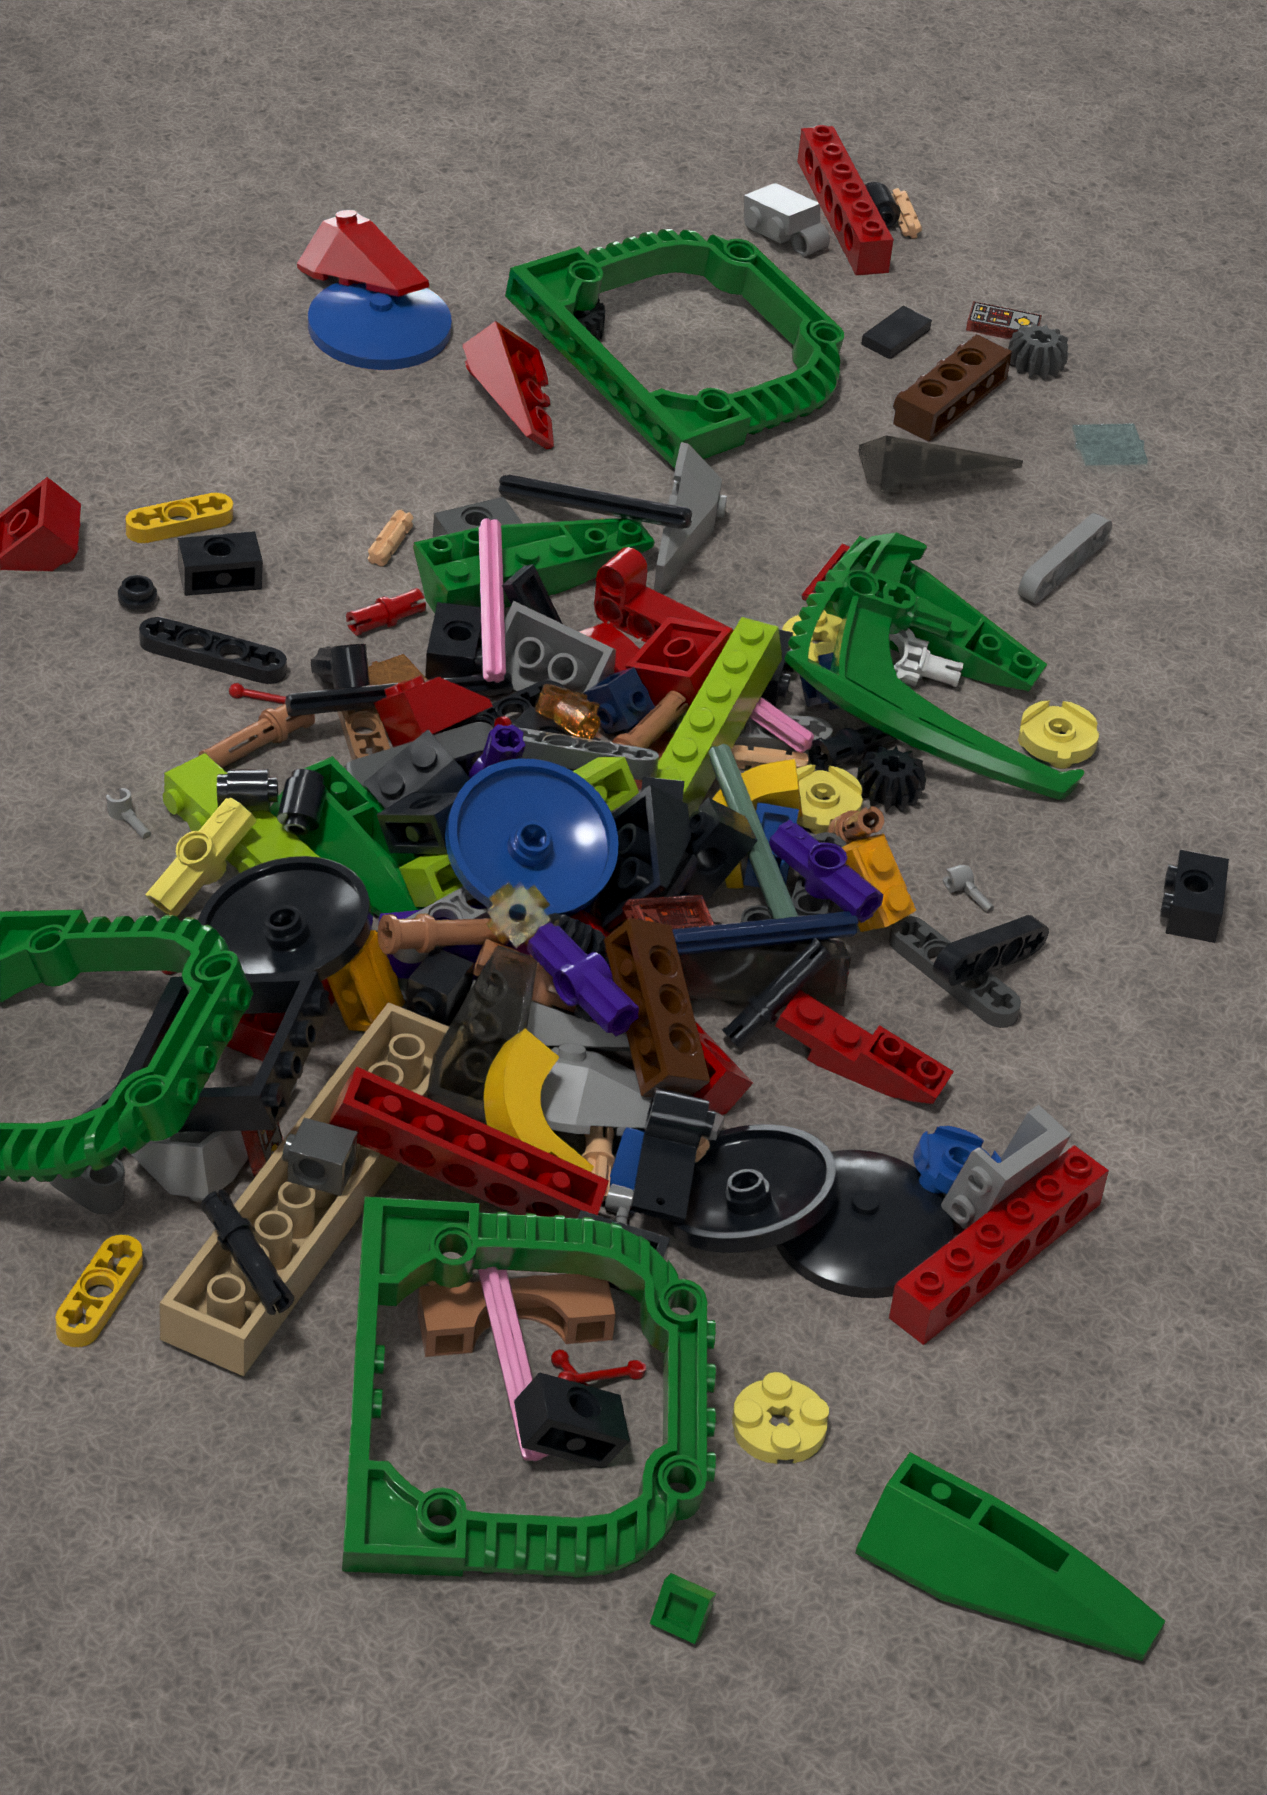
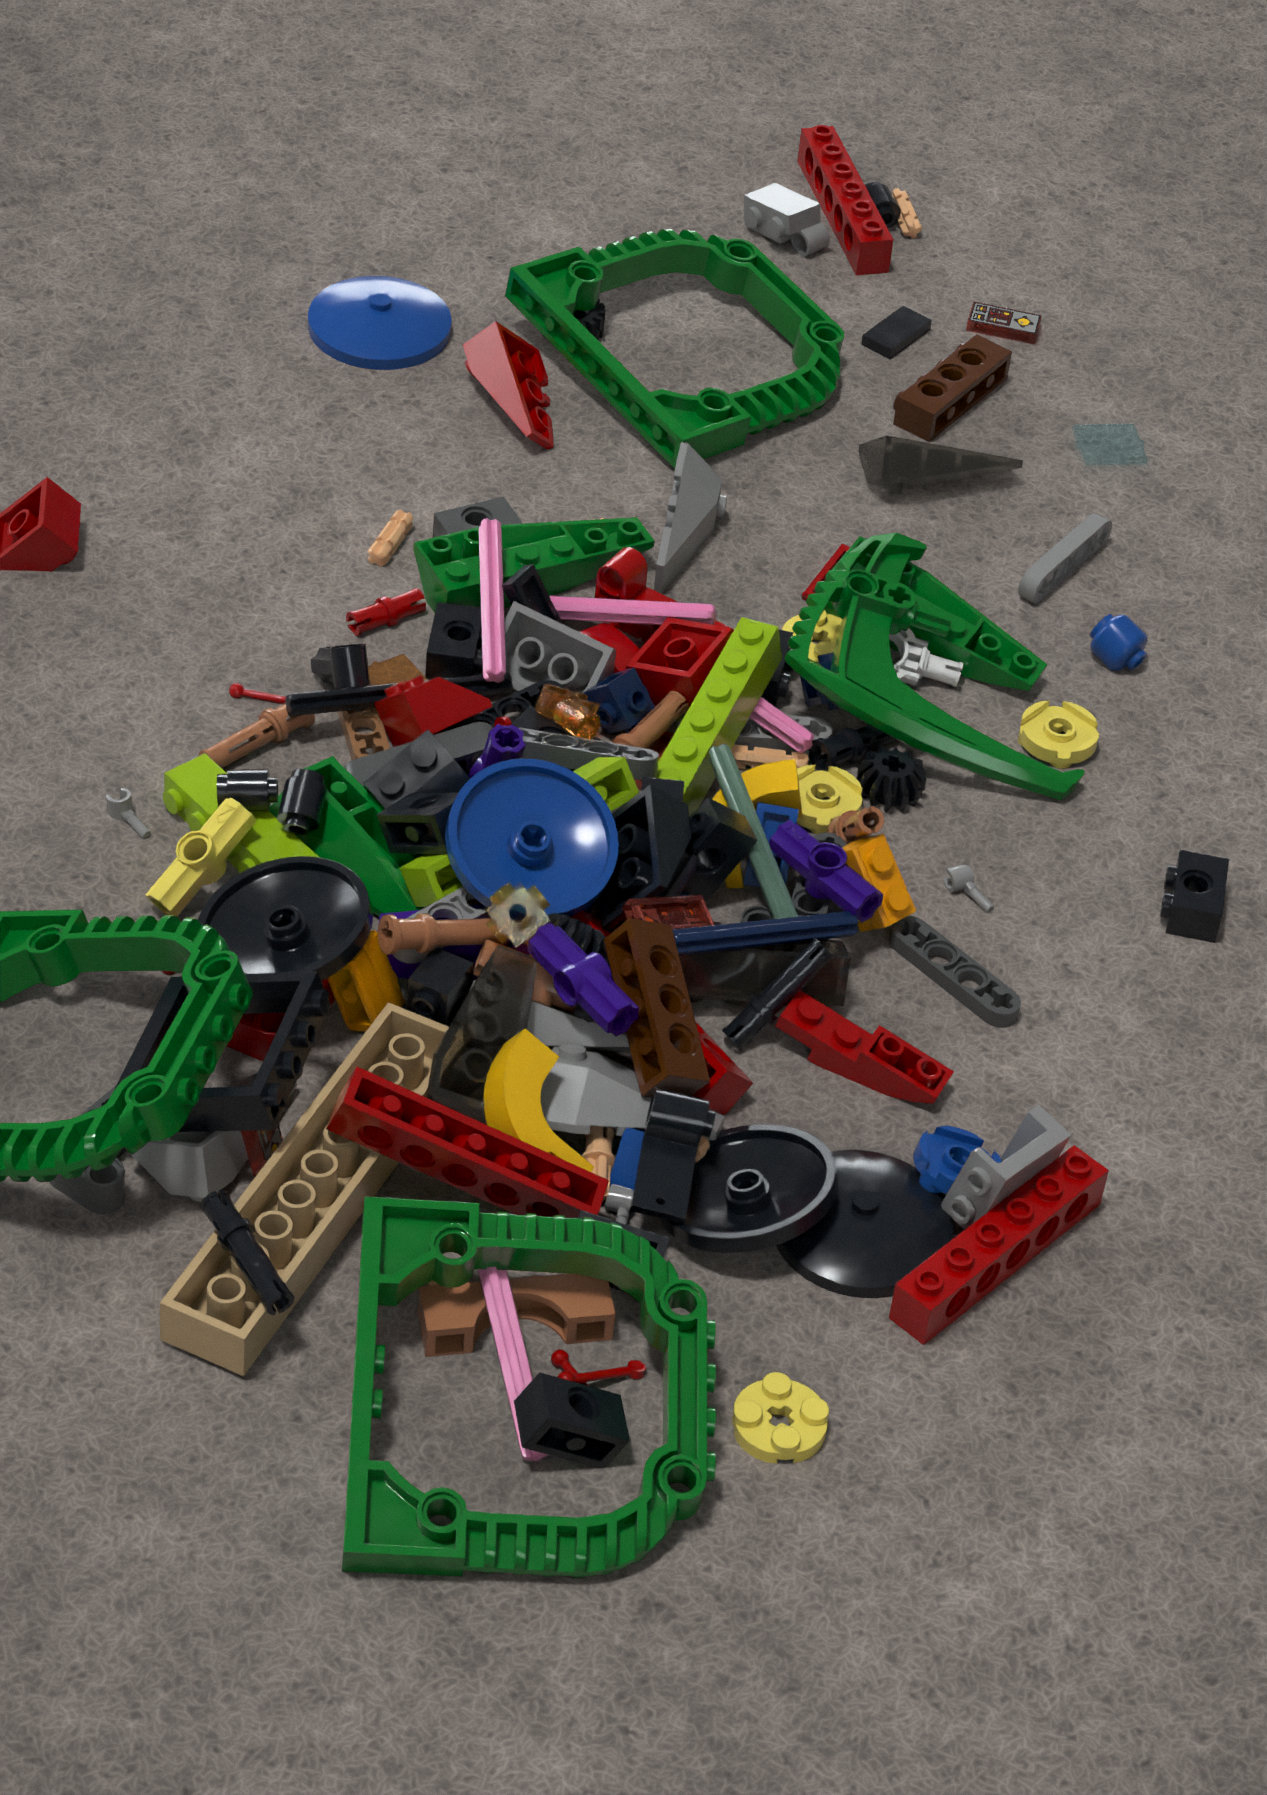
(99, 1273): yellow beam -> none
(137, 592): black plate -> none
(159, 635): black beam -> none
(213, 512): yellow beam -> none
(220, 563): black brick -> none
(321, 1156): dark grey brick -> none
(359, 254): red wedge -> none
(595, 501): black axle -> none
(630, 610): none -> bright pink axle
(682, 1608): green tile -> none
(990, 950): black beam -> none
(999, 1562): green wedge -> none
(1038, 350): dark grey gear -> none
(1118, 642): none -> blue head

